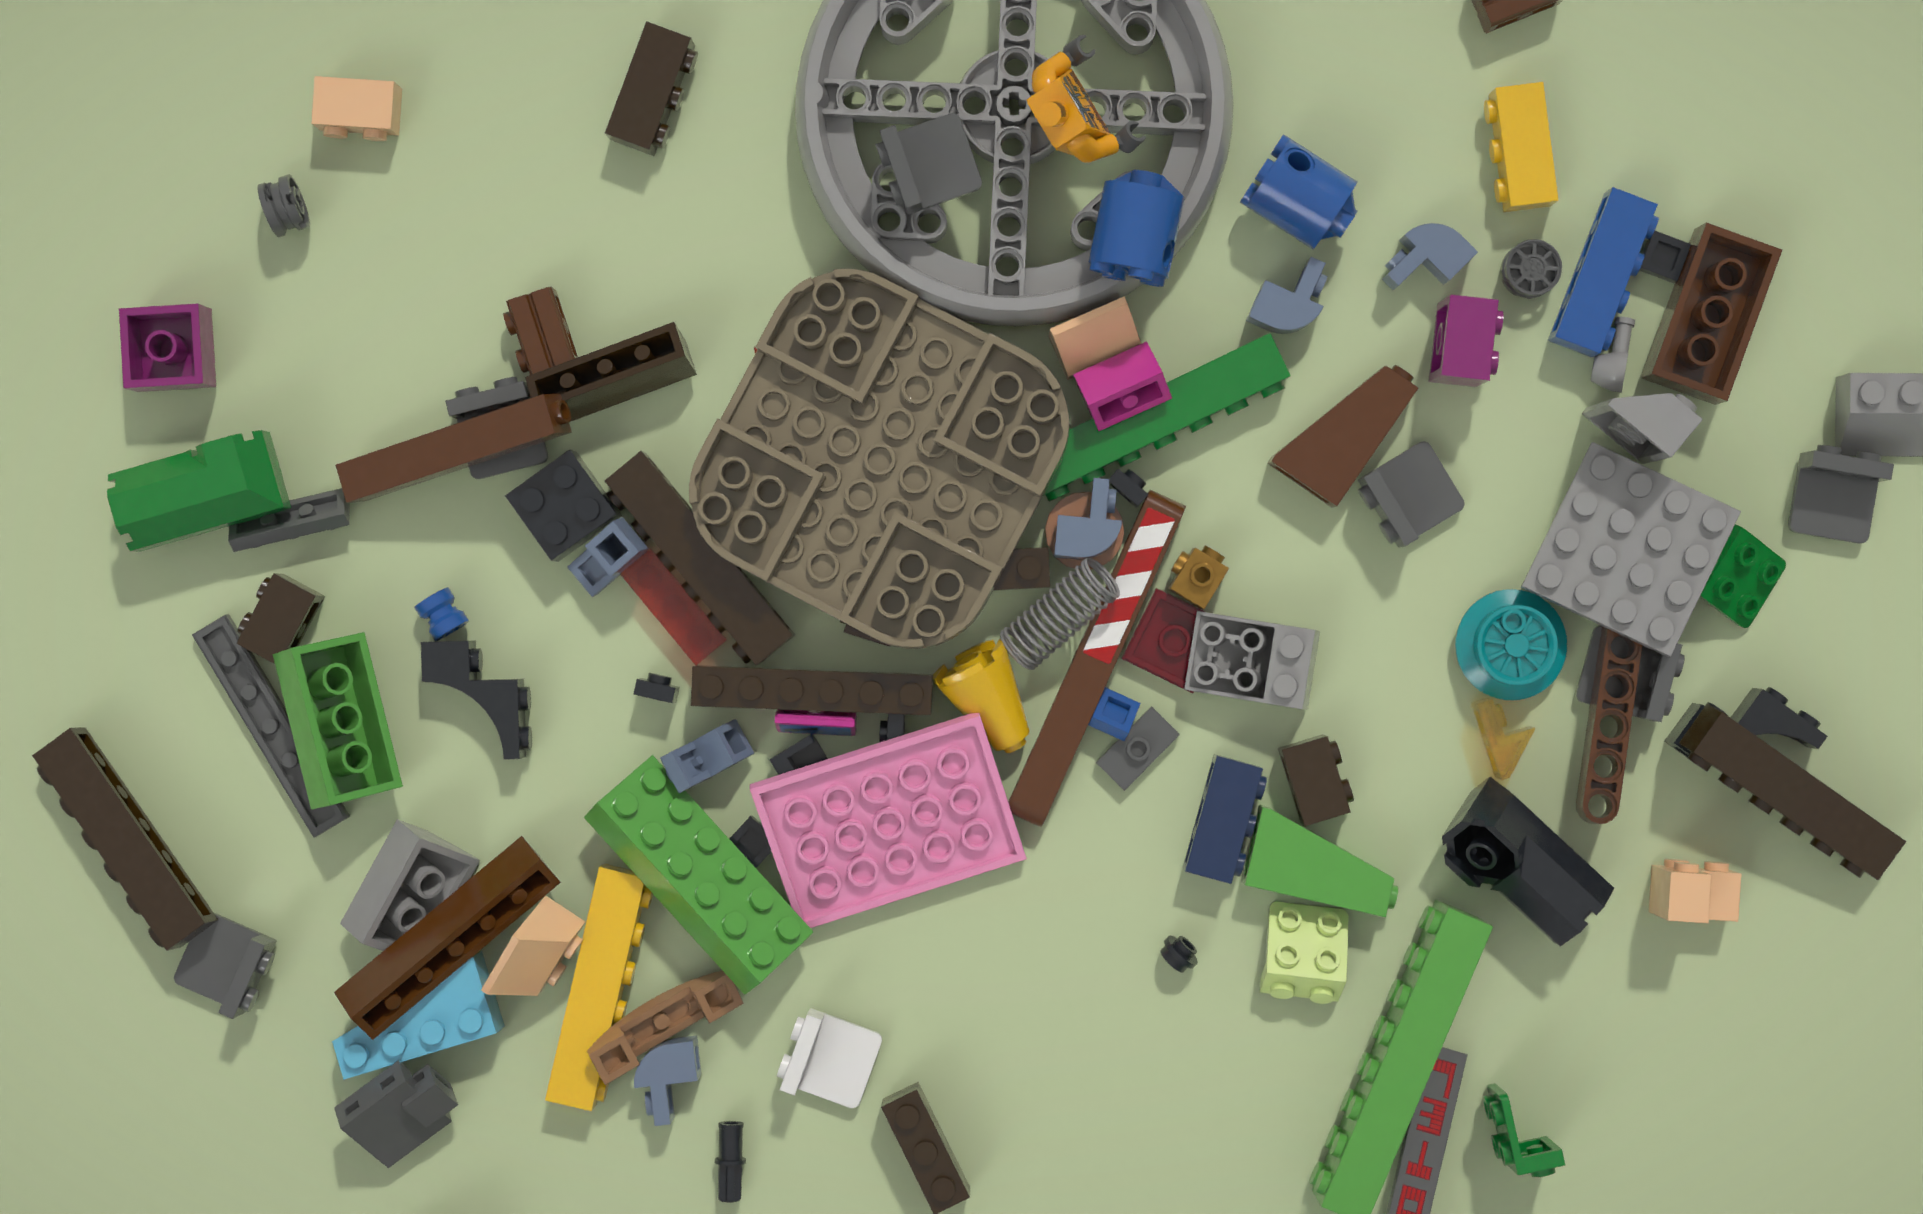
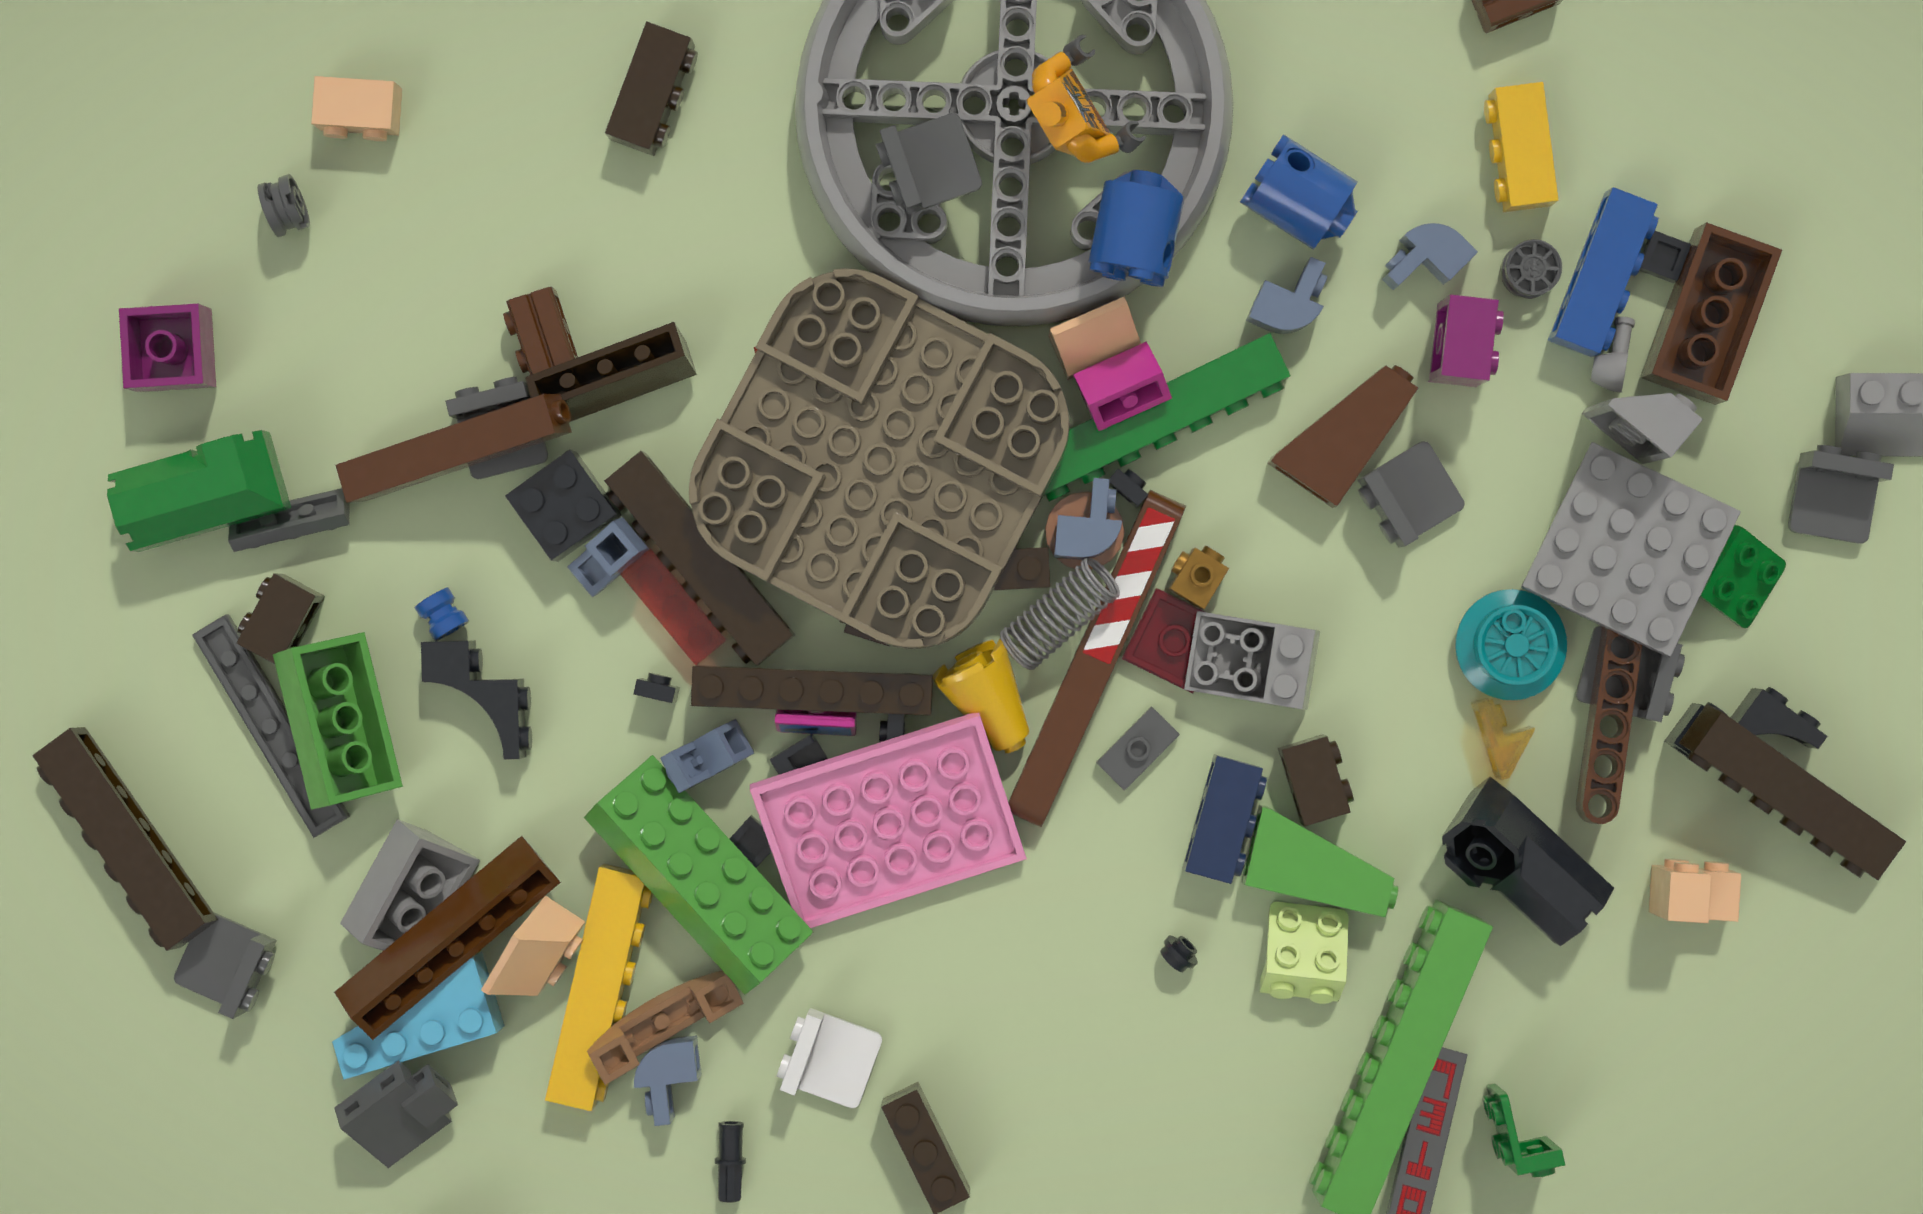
(1114, 714): blue plate -> none

